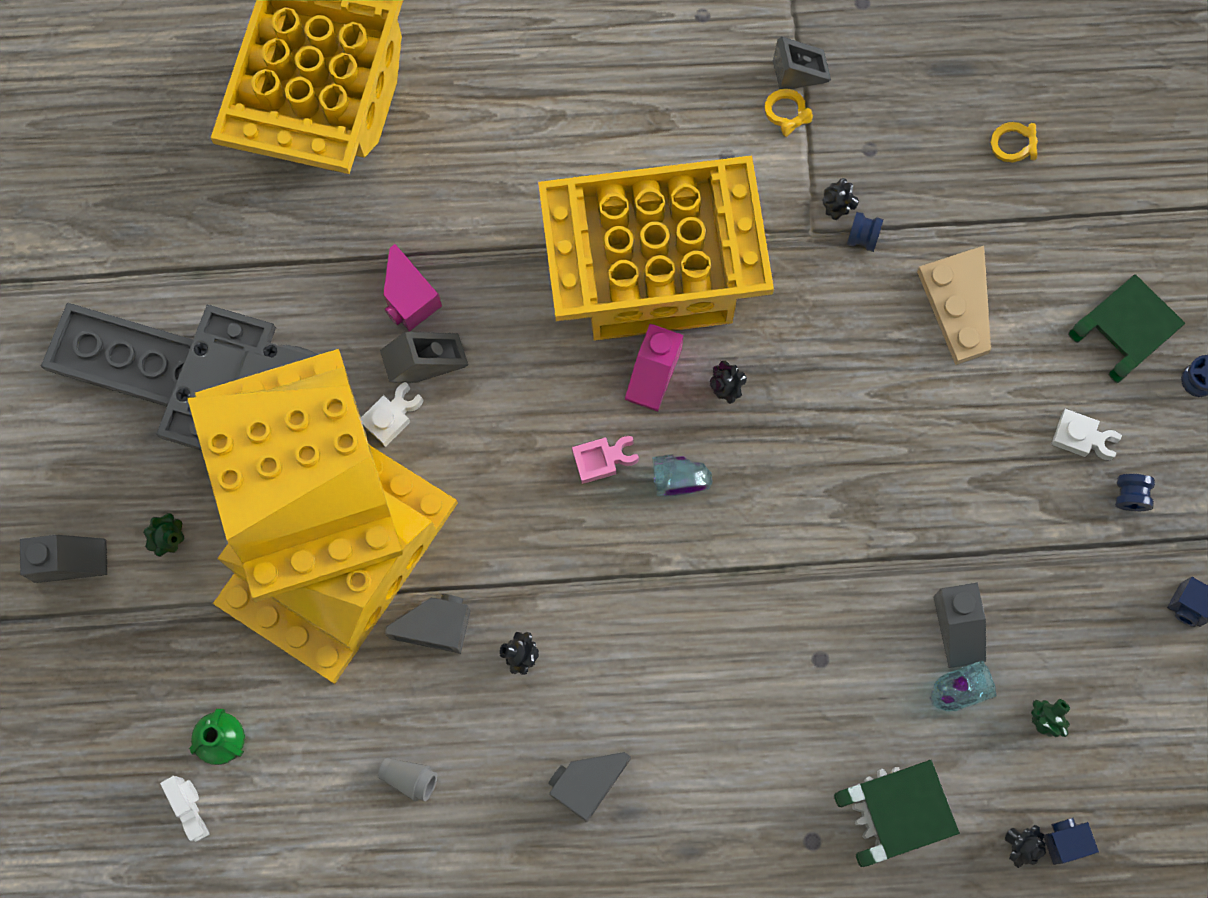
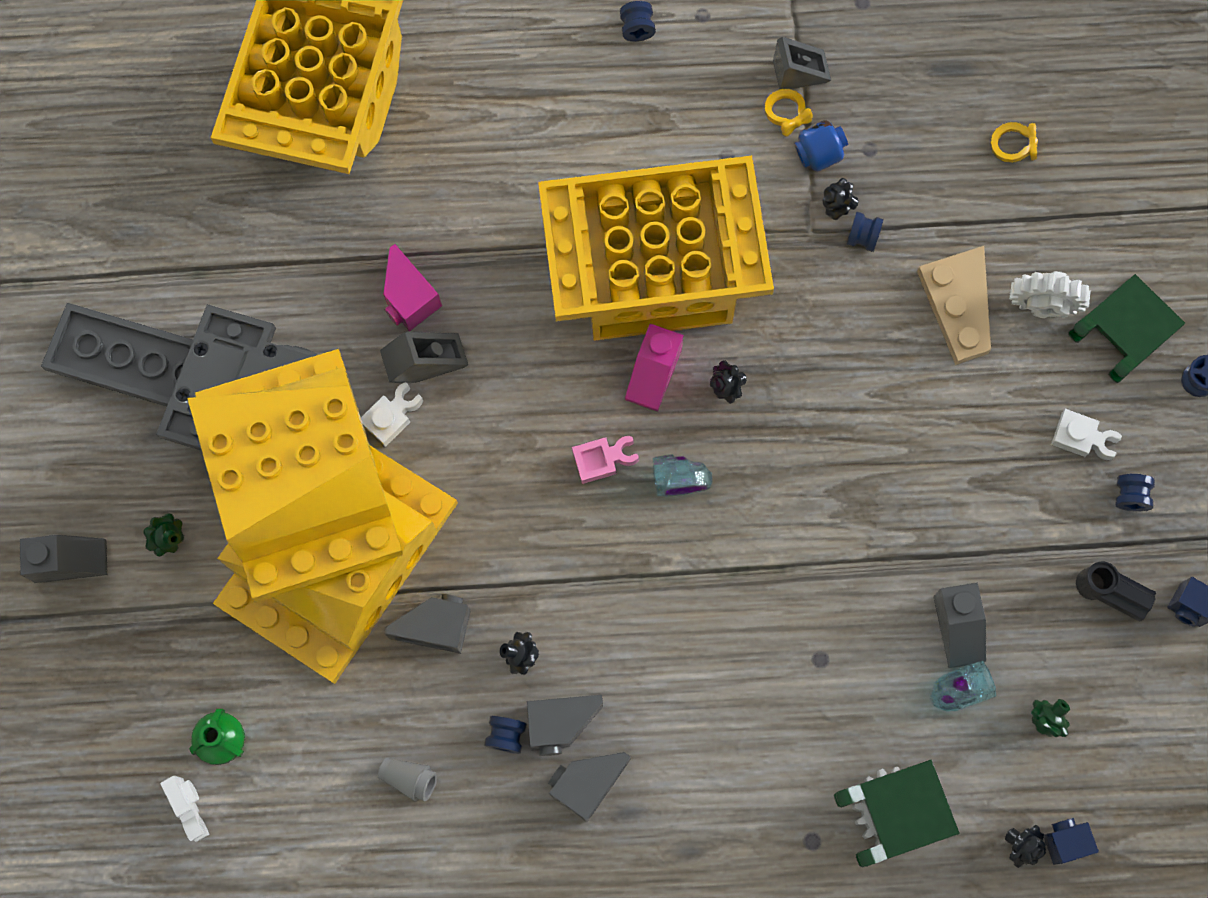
(505, 734): none -> dark blue wheel
(560, 721): none -> dark grey slope
(637, 21): none -> dark blue wheel
(821, 145): none -> blue head
(1050, 294): none -> white gear
(1117, 591): none -> black piece

